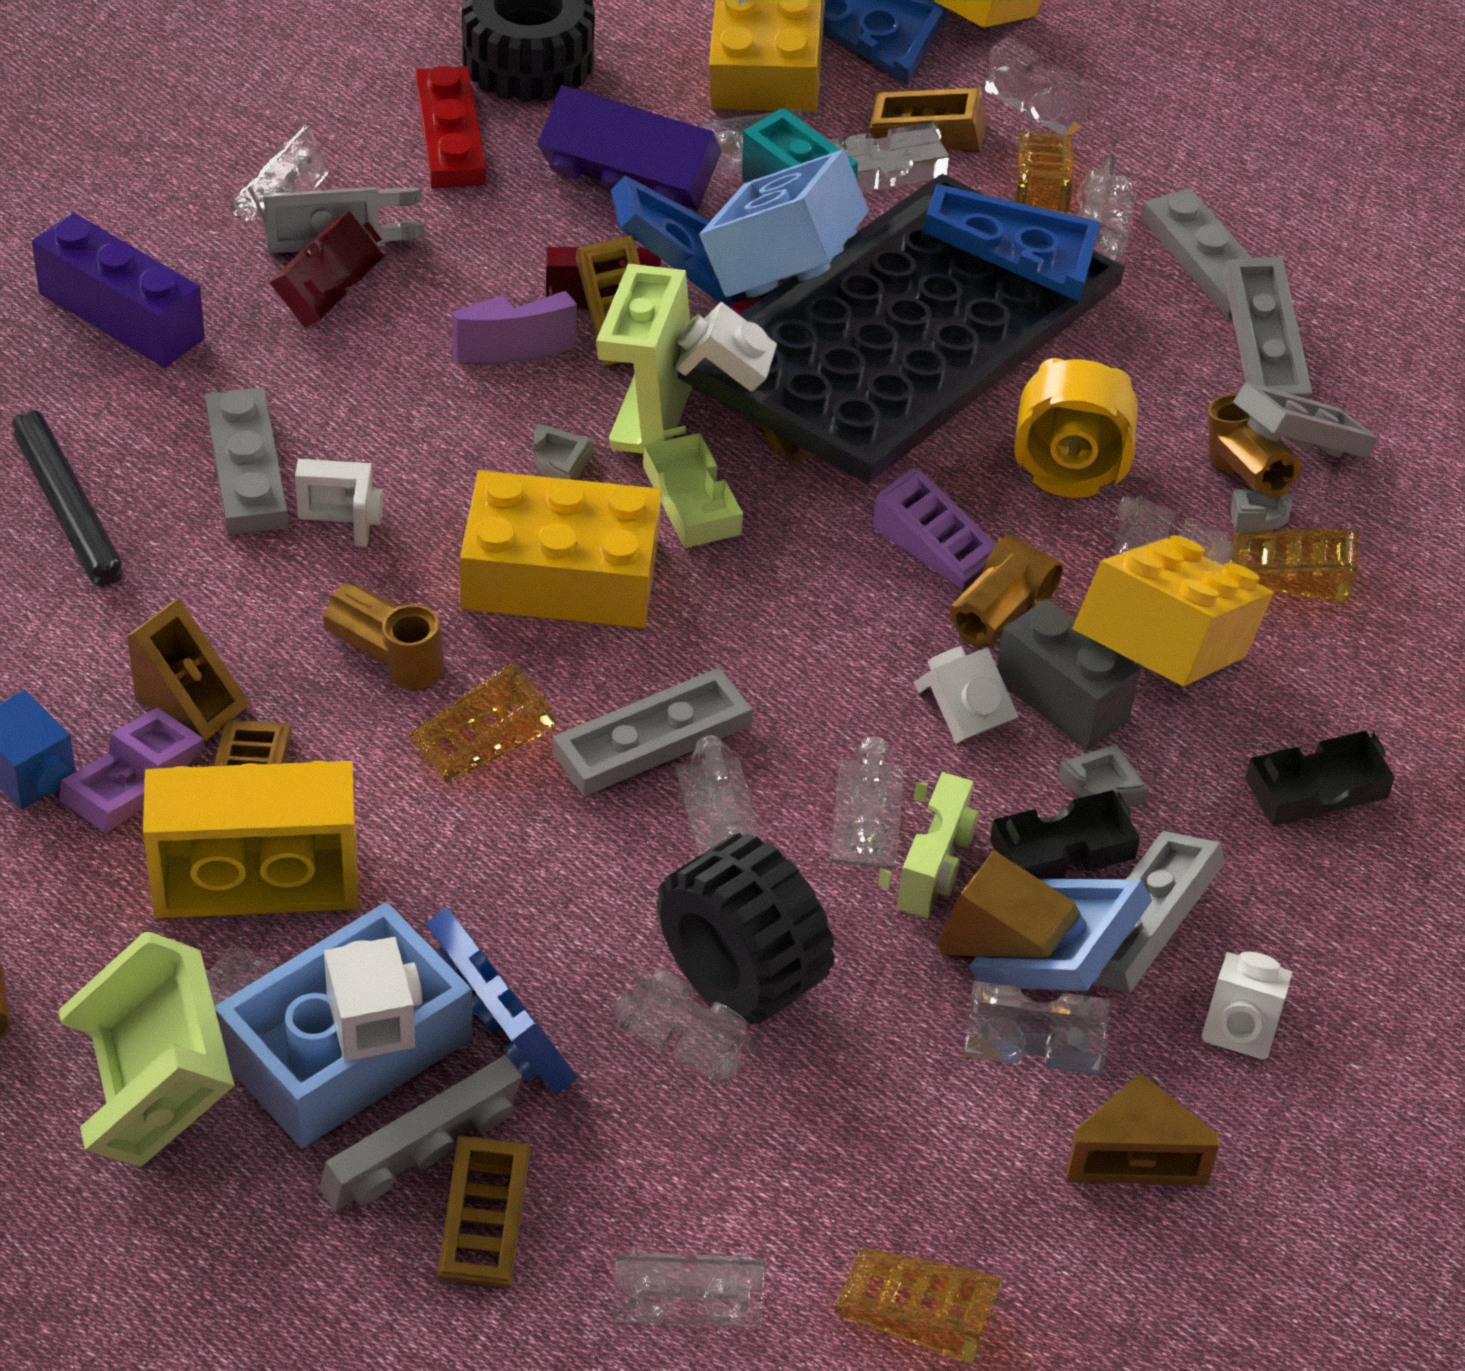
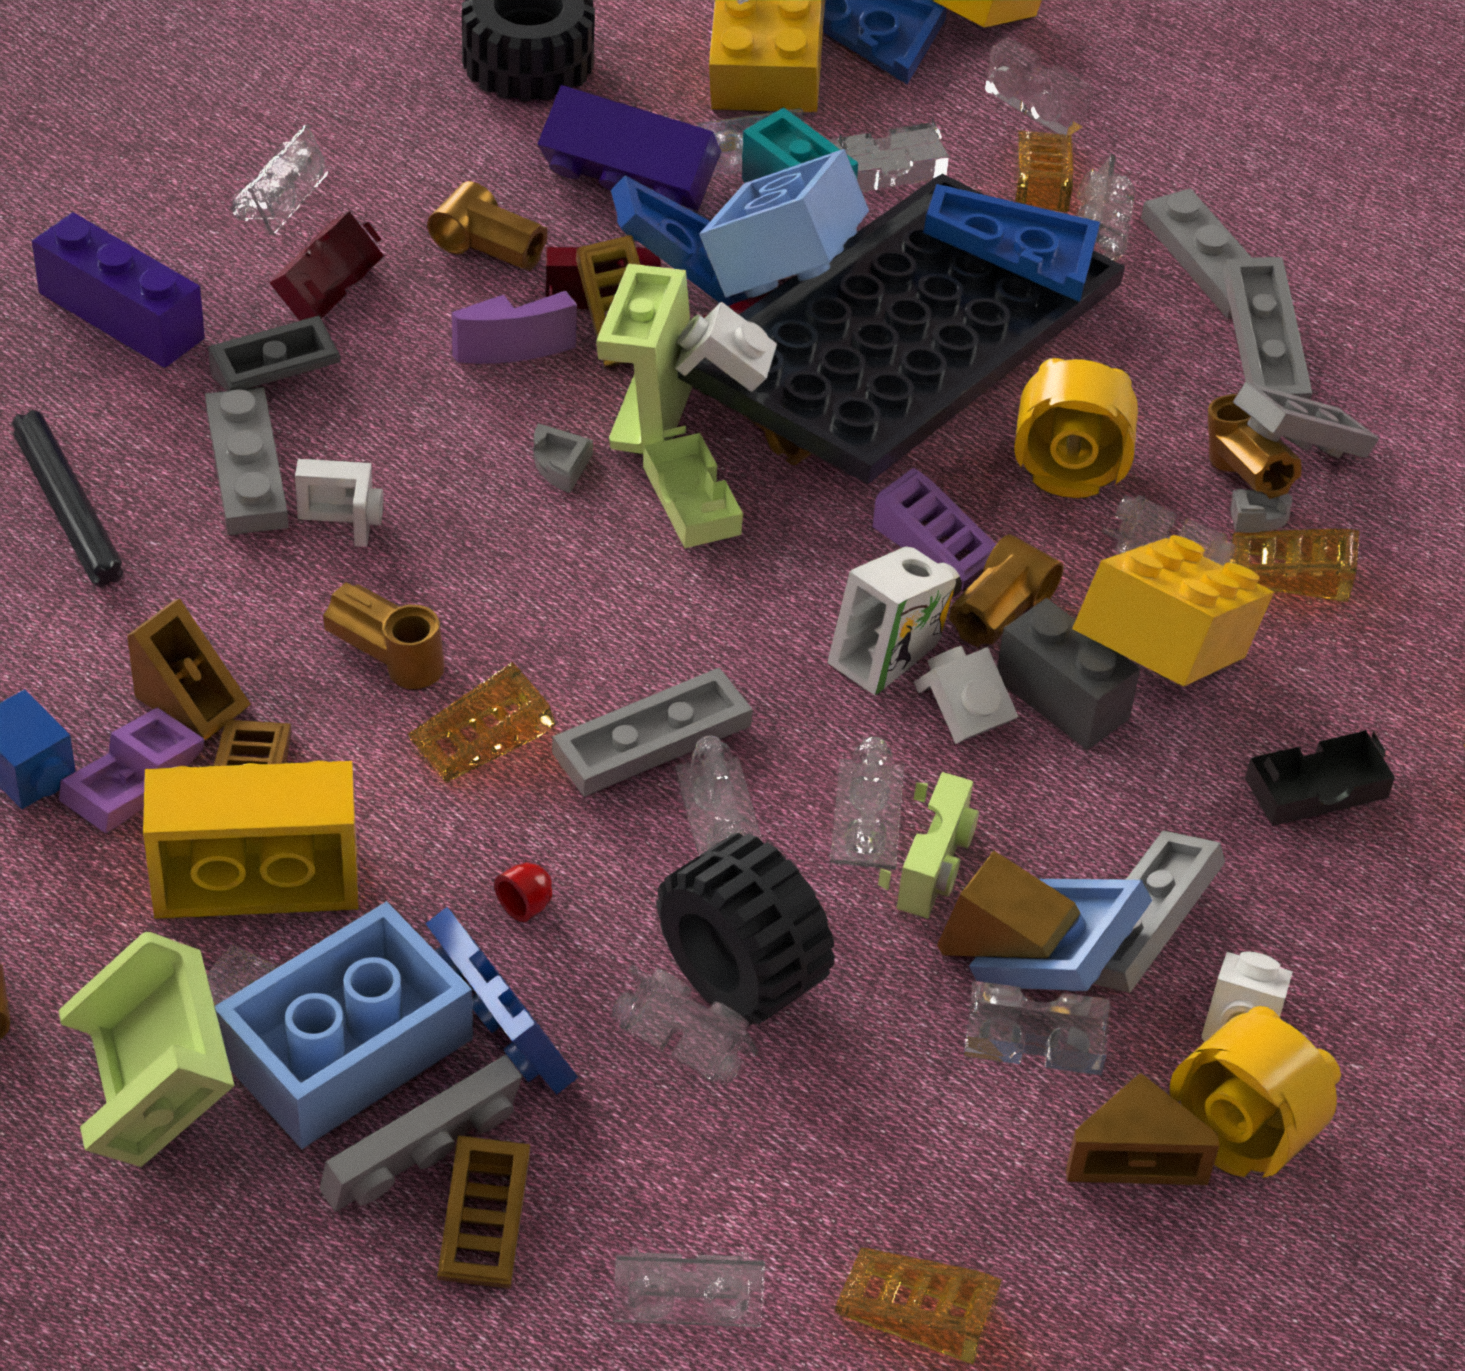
(272, 354): none -> dark grey slope
(298, 217): light grey hinge -> none
(372, 997): white brick -> none
(450, 127): red plate -> none
(474, 220): none -> pearl gold piece
(524, 890): none -> red hinge
(560, 549): yellow brick -> none
(891, 616): none -> white torso
(956, 113): pearl gold slope -> none
(1088, 831): pearl dark grey piece -> none
(1101, 772): light grey tile -> none
(1259, 1091): none -> yellow brick

